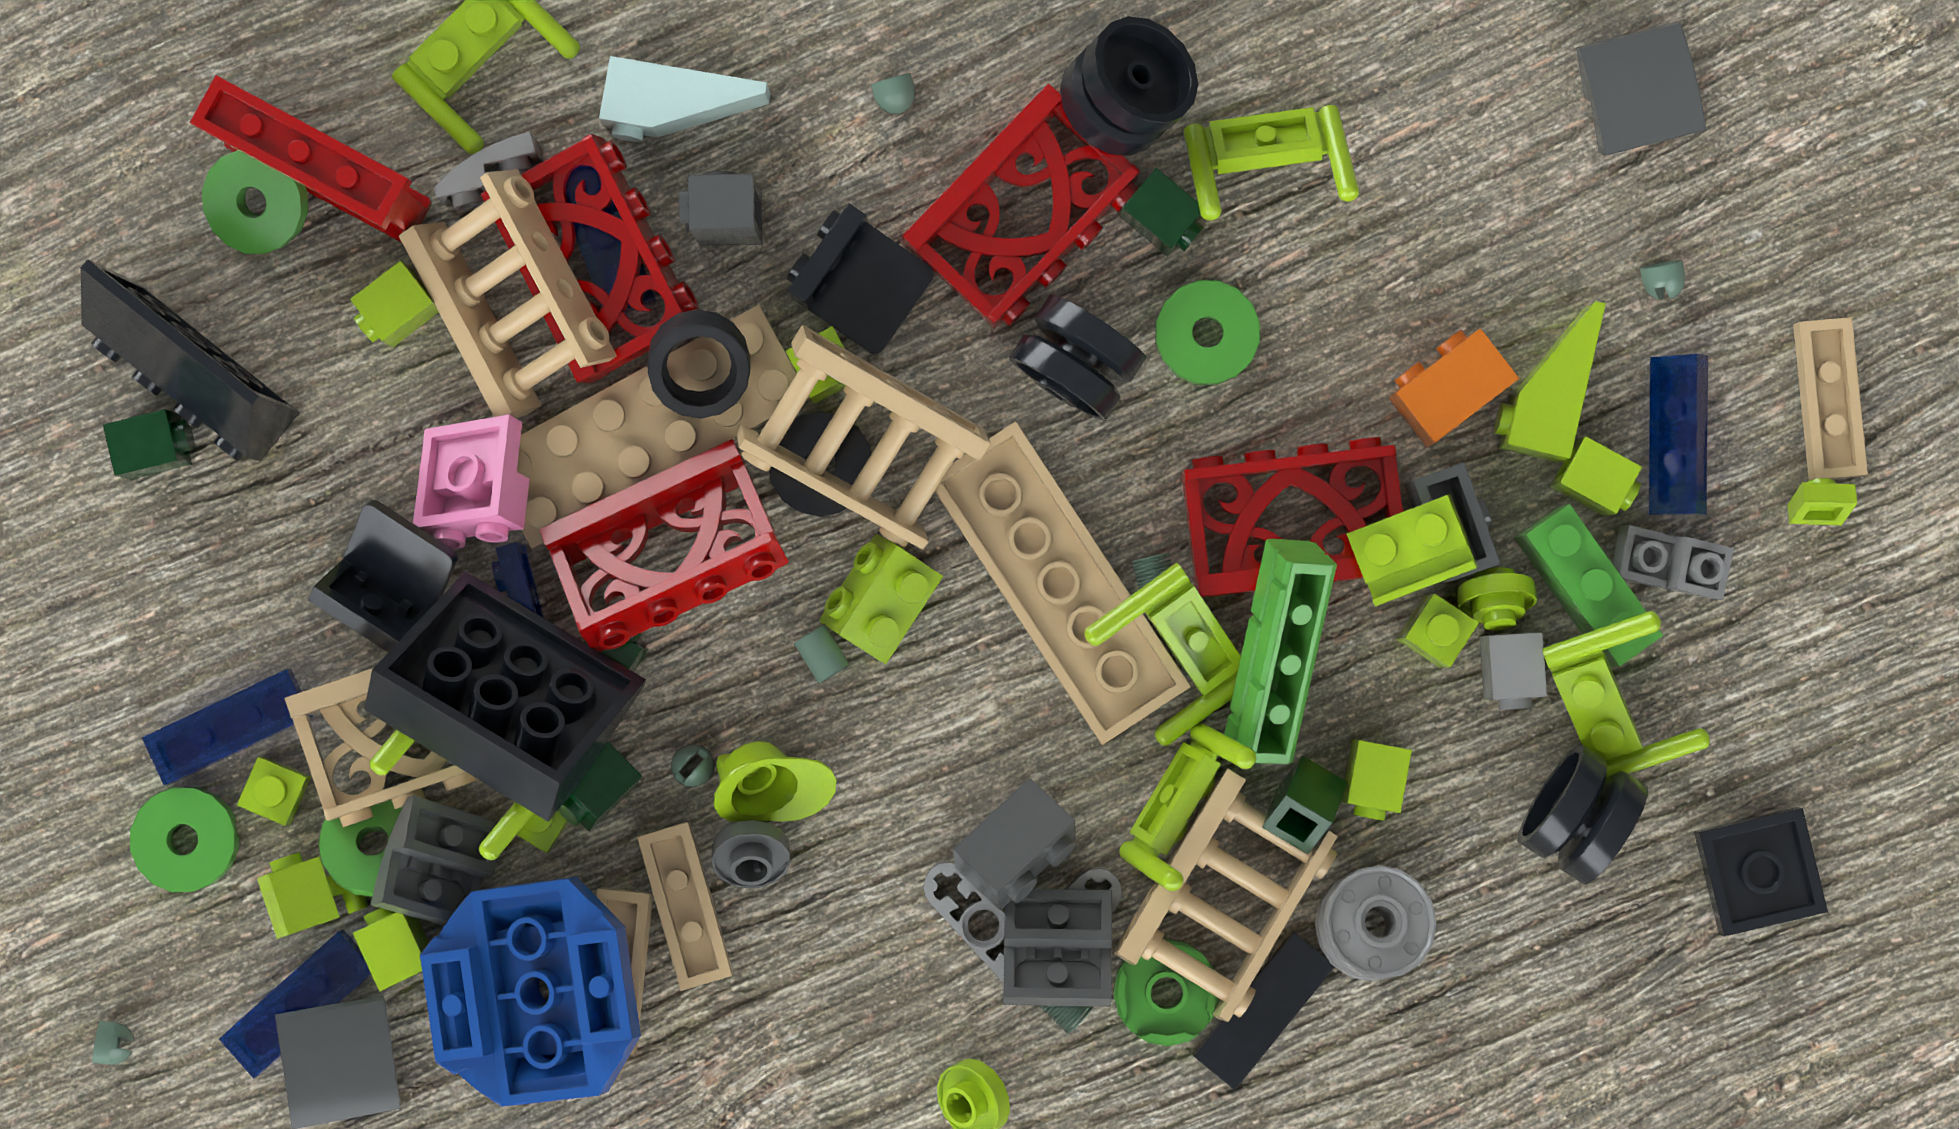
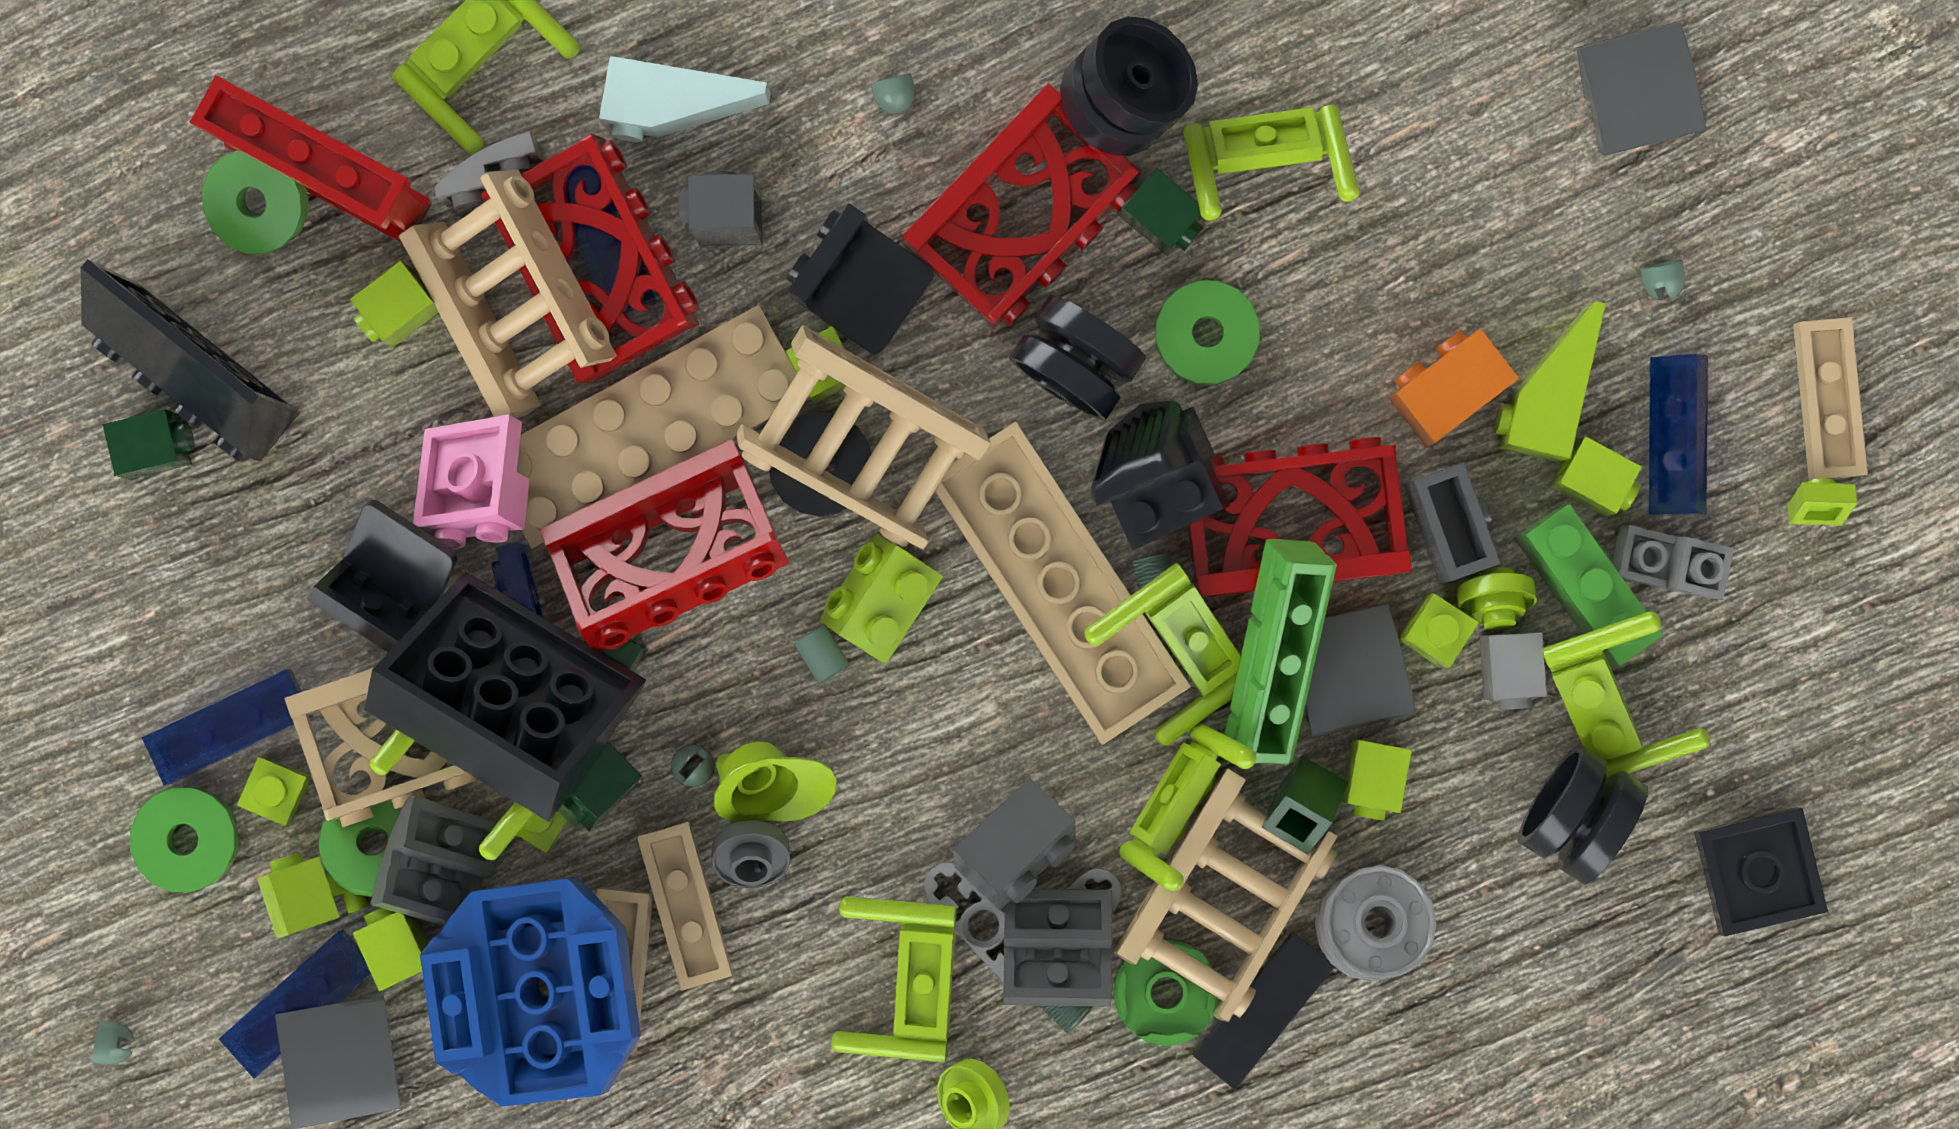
(690, 402): black tyre -> none
(921, 984): none -> lime plate
(1157, 472): none -> black piece
(1358, 673): none -> dark grey slope
(1412, 550): lime plate -> none

